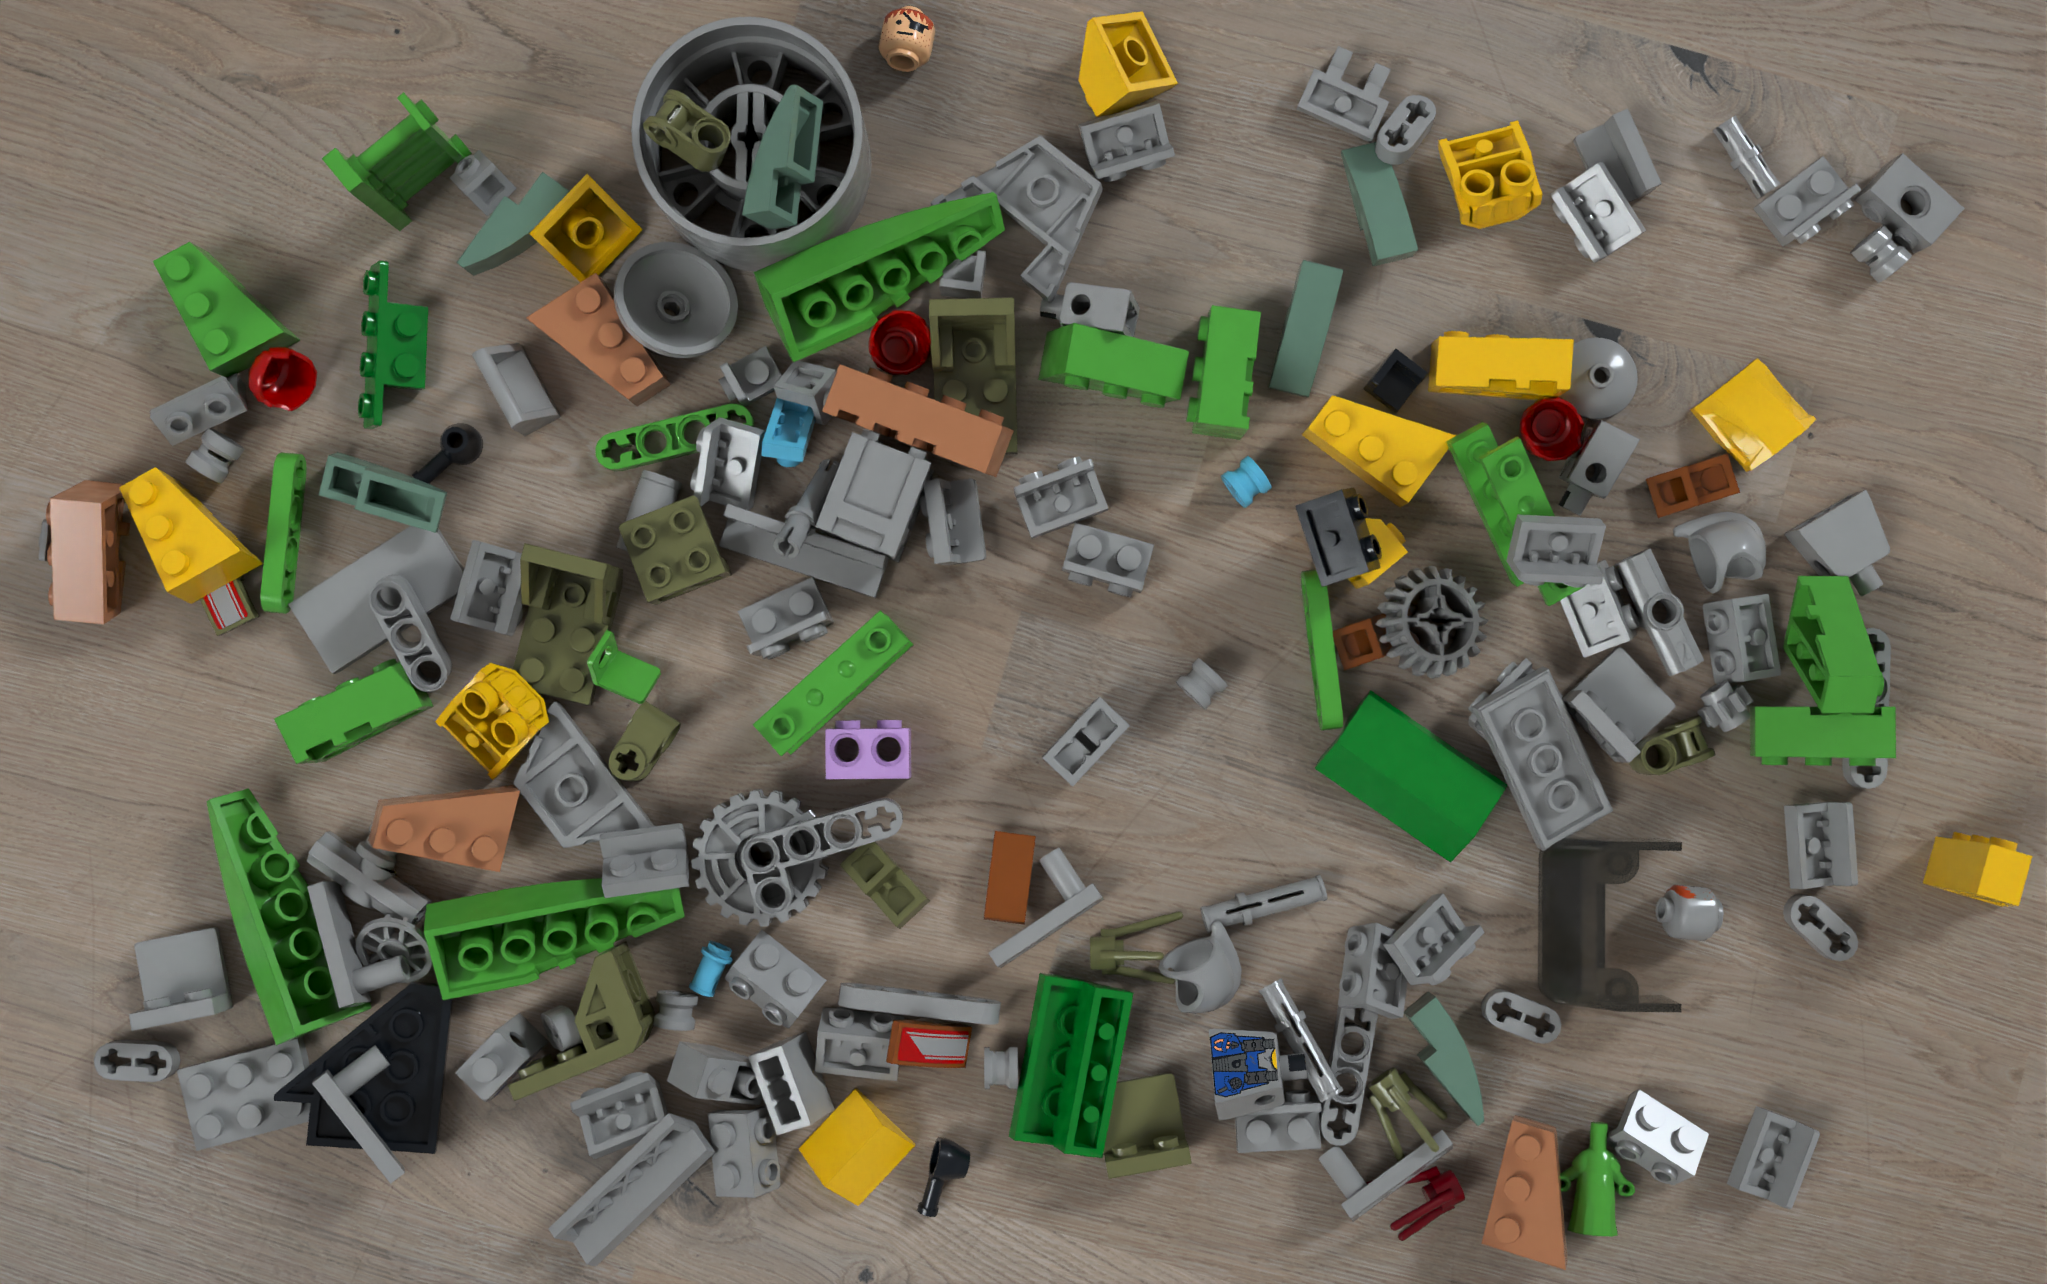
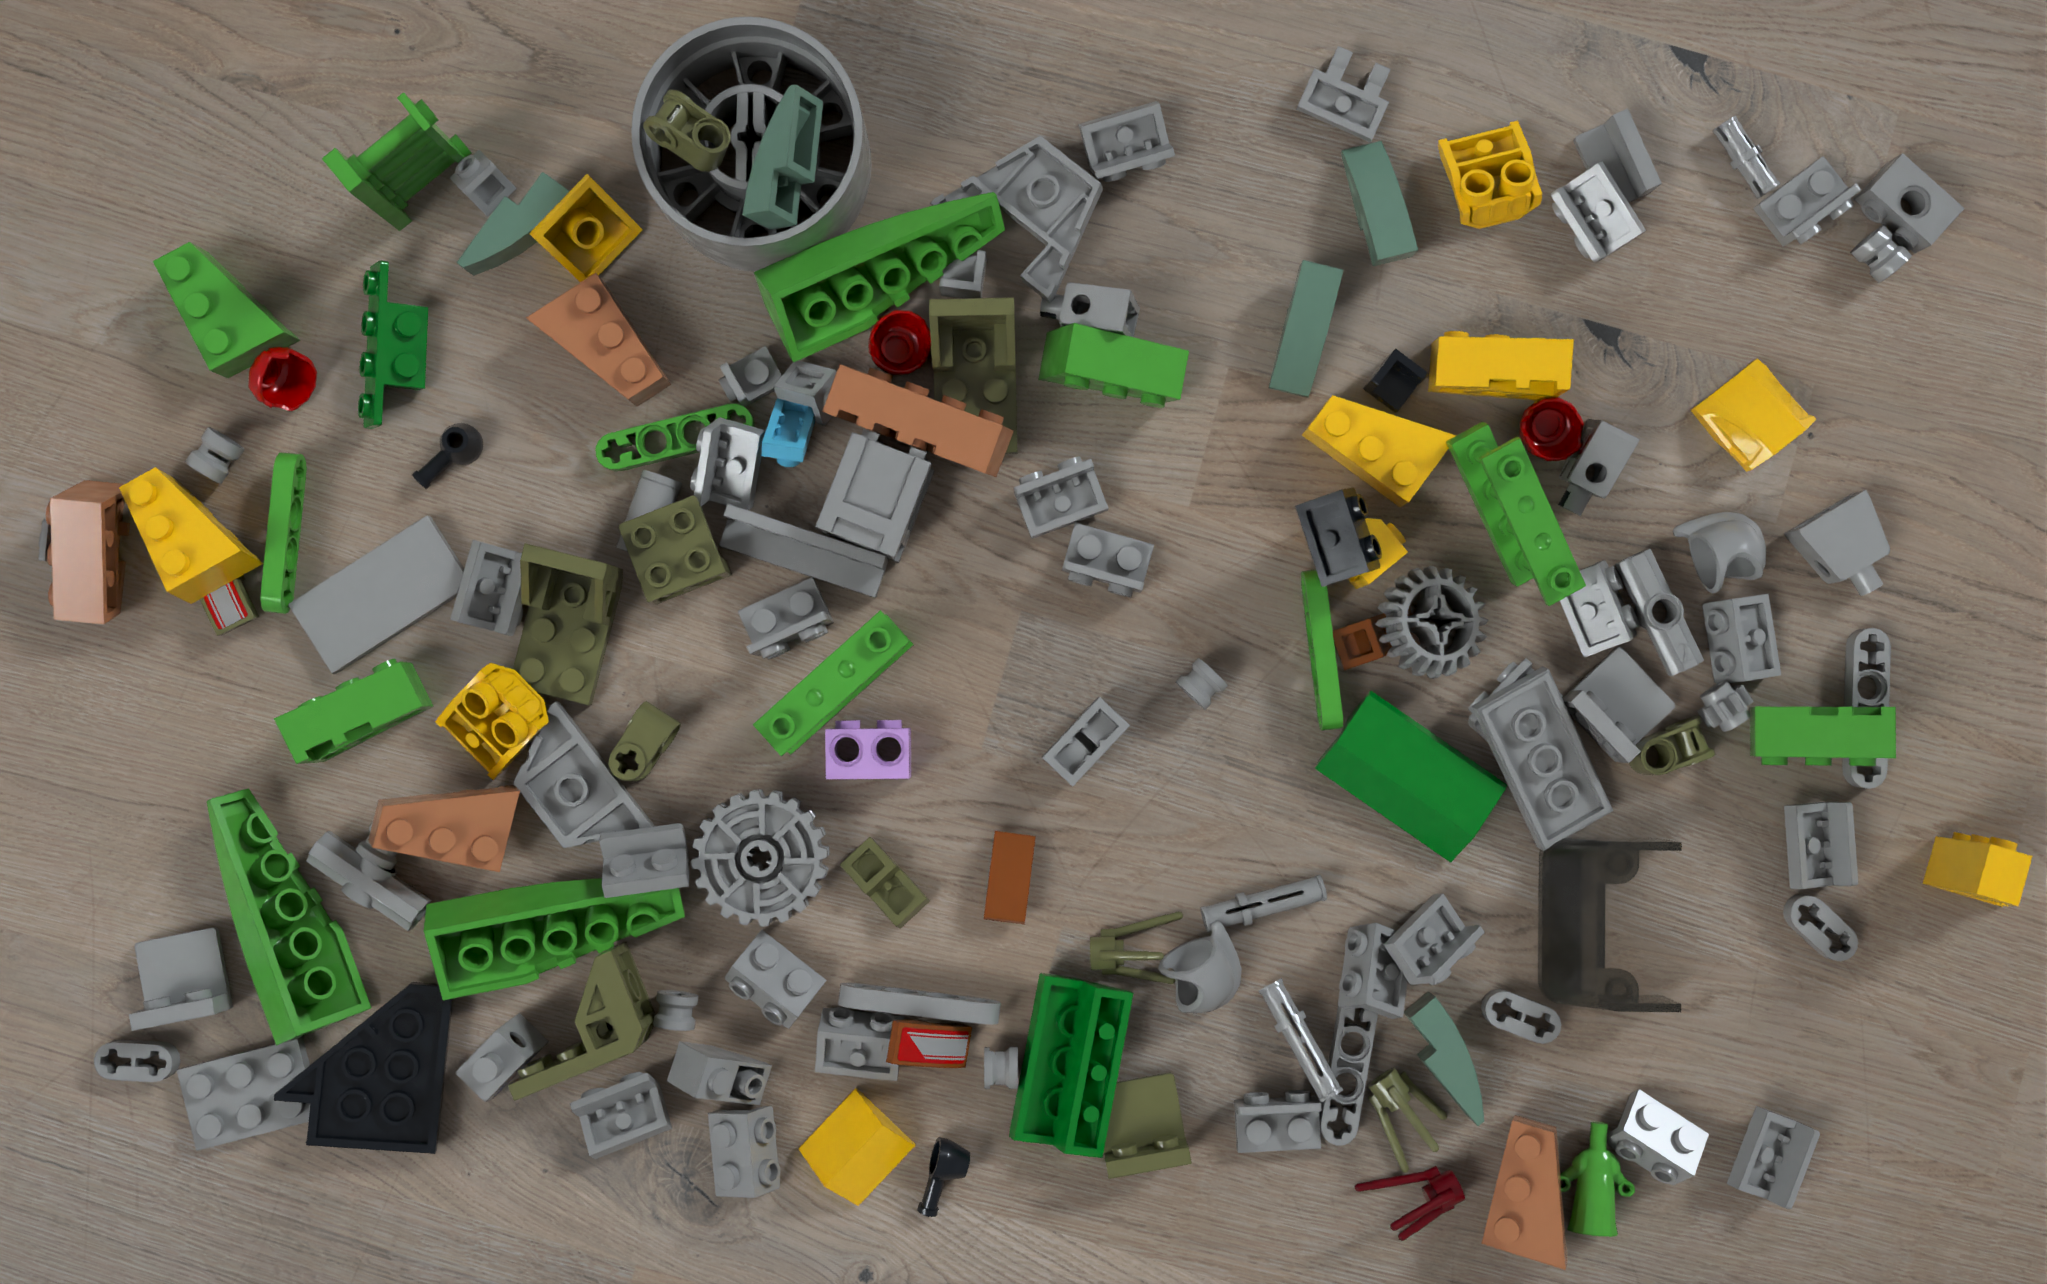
(201, 408): light grey bracket -> none
(336, 1093): light grey piece -> none
(348, 976): light grey piece -> none
(382, 492): sand green slope -> none
(388, 944): light grey wheel -> none
(410, 653): light grey beam -> none
(516, 387): light grey tile -> none
(561, 1028): light grey beam -> none
(620, 671): bright green bracket -> none
(633, 1188): light grey fence -> none
(678, 280): light grey dish -> none
(710, 968): medium azure pin -> none
(790, 1085): light grey brick -> none
(803, 517): light grey pin -> none
(825, 844): light grey beam -> none
(906, 38): light nougat head -> none
(953, 521): light grey bracket -> none
(1077, 901): light grey piece -> none
(1122, 63): yellow slope -> none
(1224, 372): bright green wedge -> none
(1246, 482): medium azure wheel -> none
(1250, 1071): torso -> none
(1364, 1197): light grey piece -> none
(1398, 125): light grey beam -> none
(1556, 550): light grey bracket -> none
(1598, 399): light grey dish -> none
(1689, 912): light grey head -> none
(1692, 485): dark orange slope -> none
(1832, 646): bright green wedge -> none

